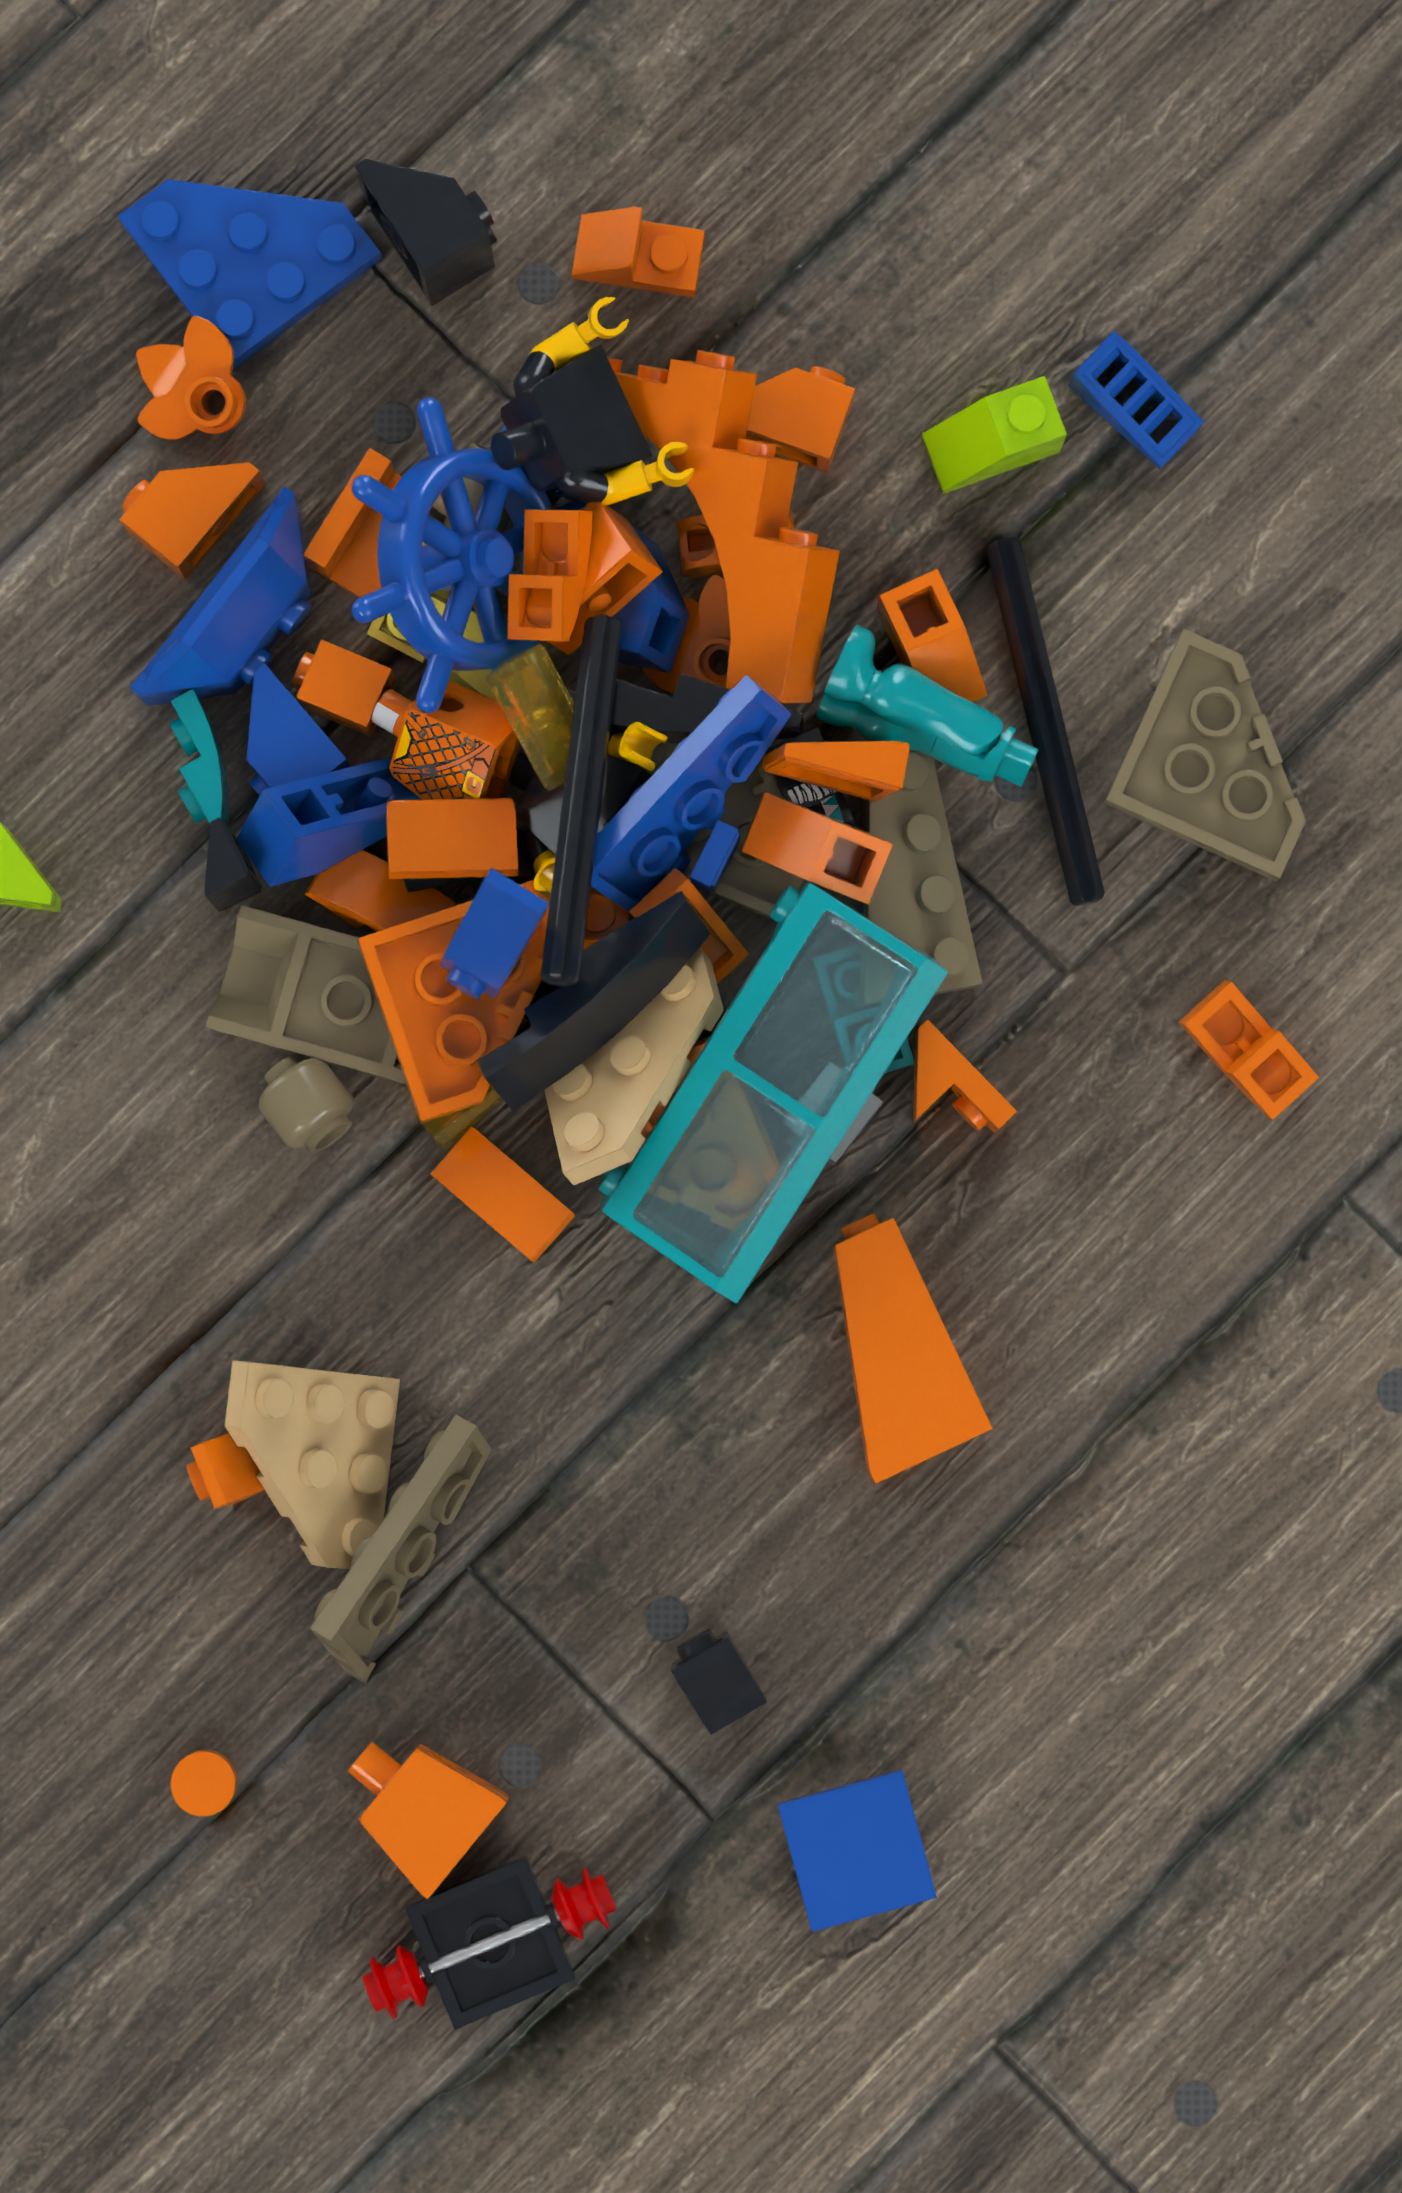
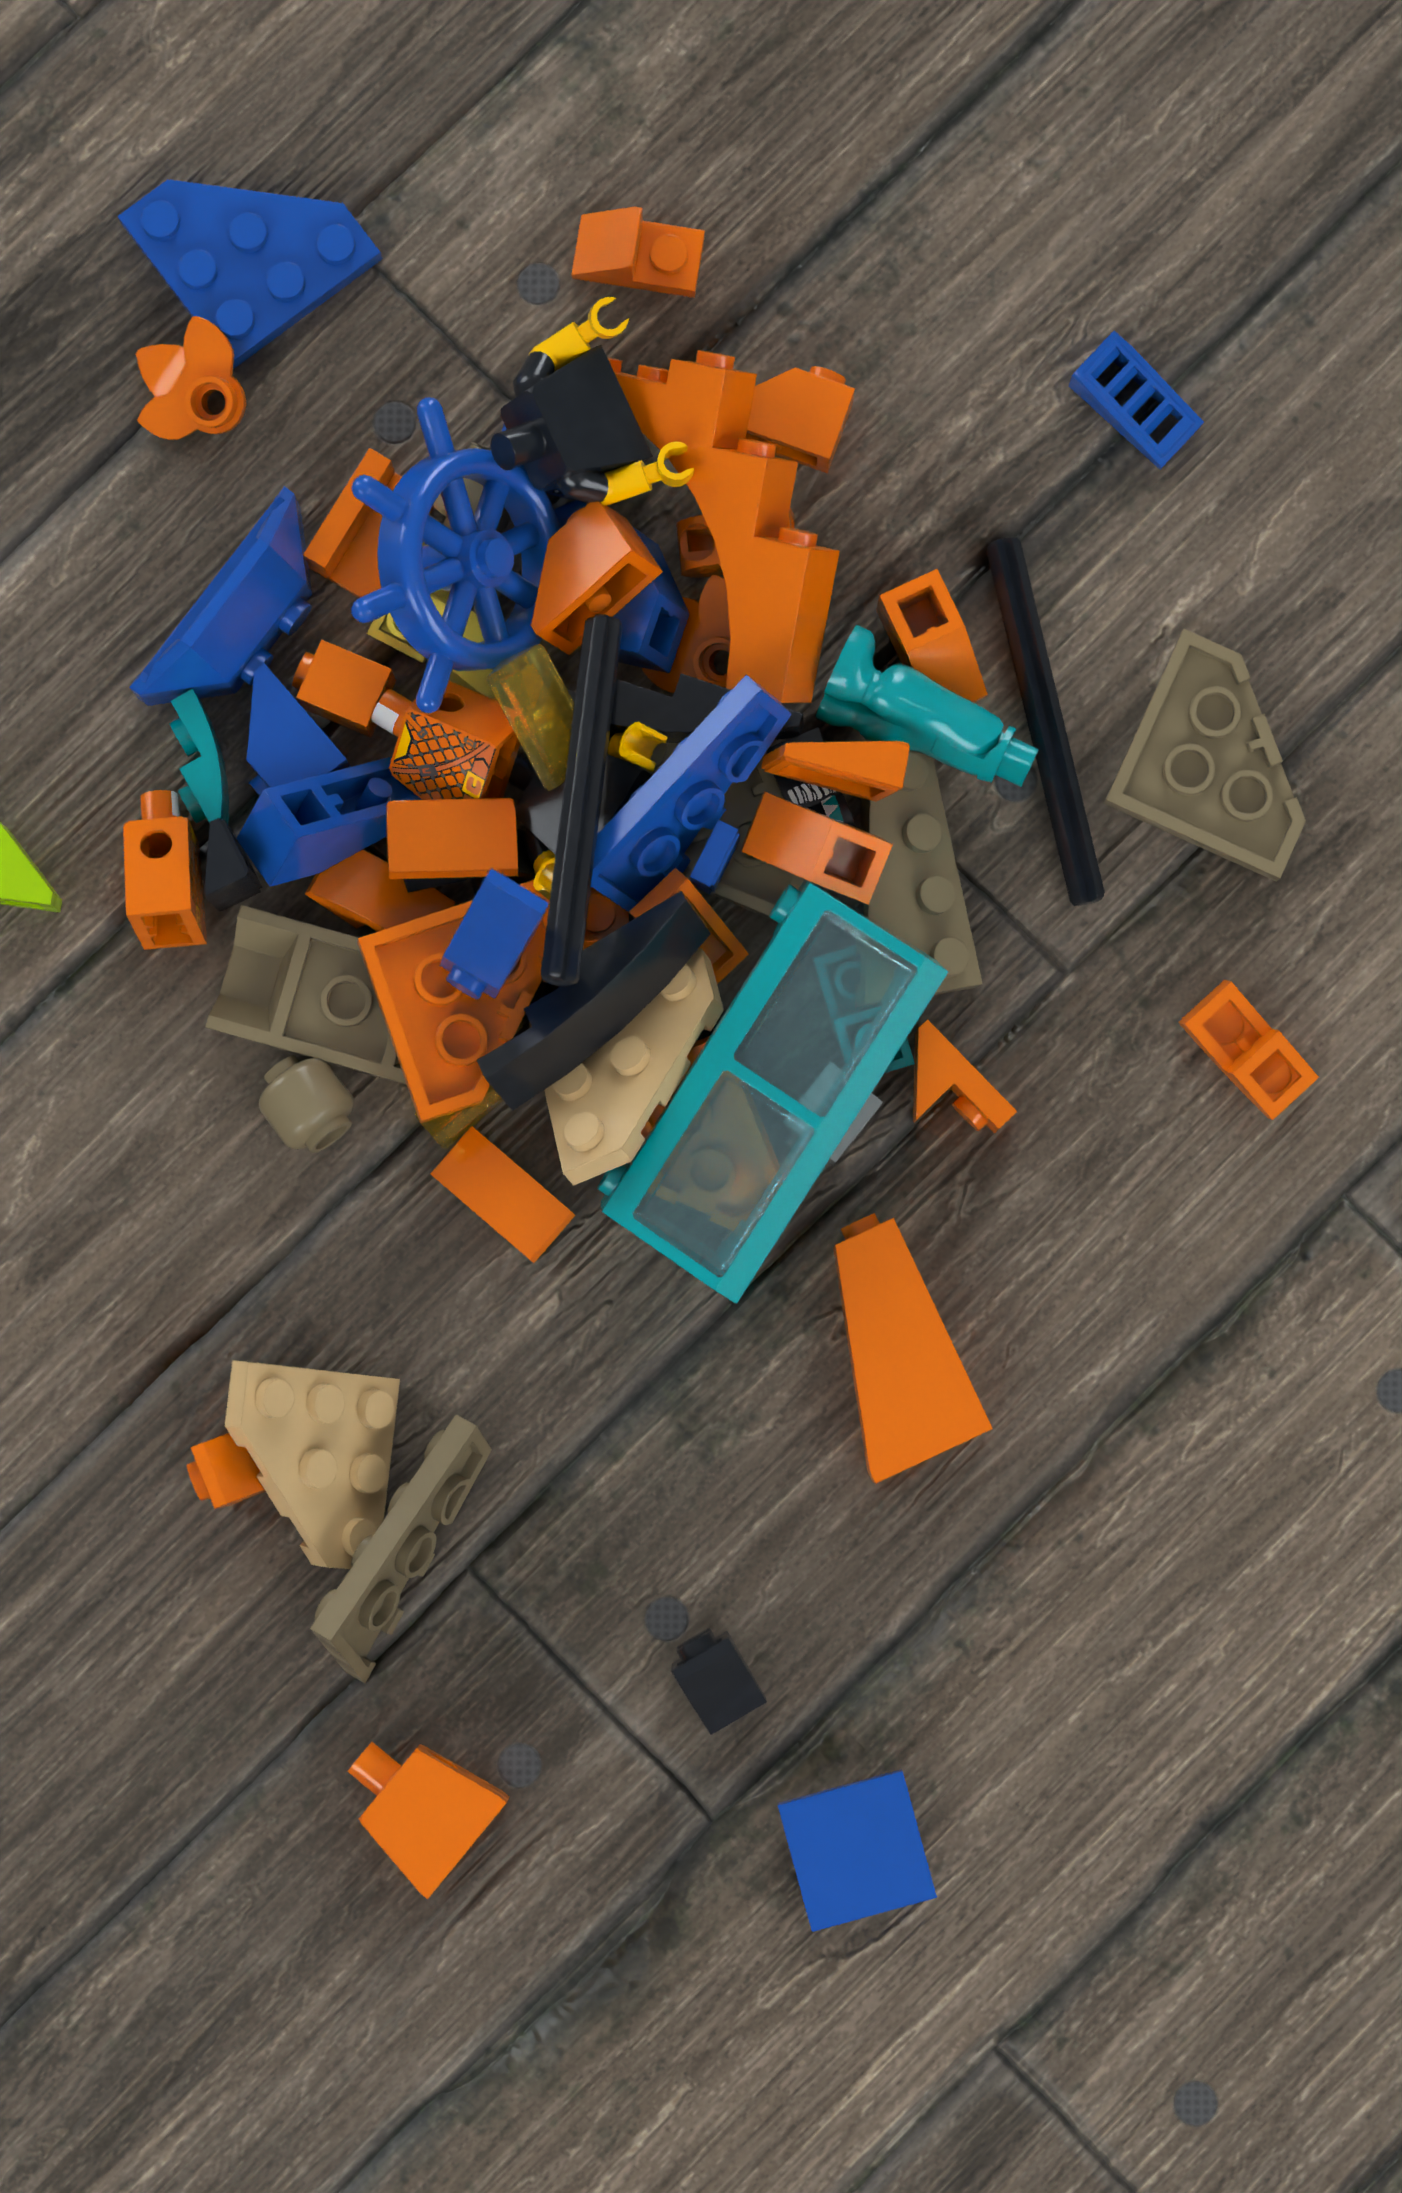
(163, 875): none -> orange torso
(189, 510): orange slope -> none
(204, 1783): orange tile -> none
(430, 225): black slope -> none
(489, 1942): black plate -> none
(555, 568): orange slope -> none
(995, 435): lime slope -> none

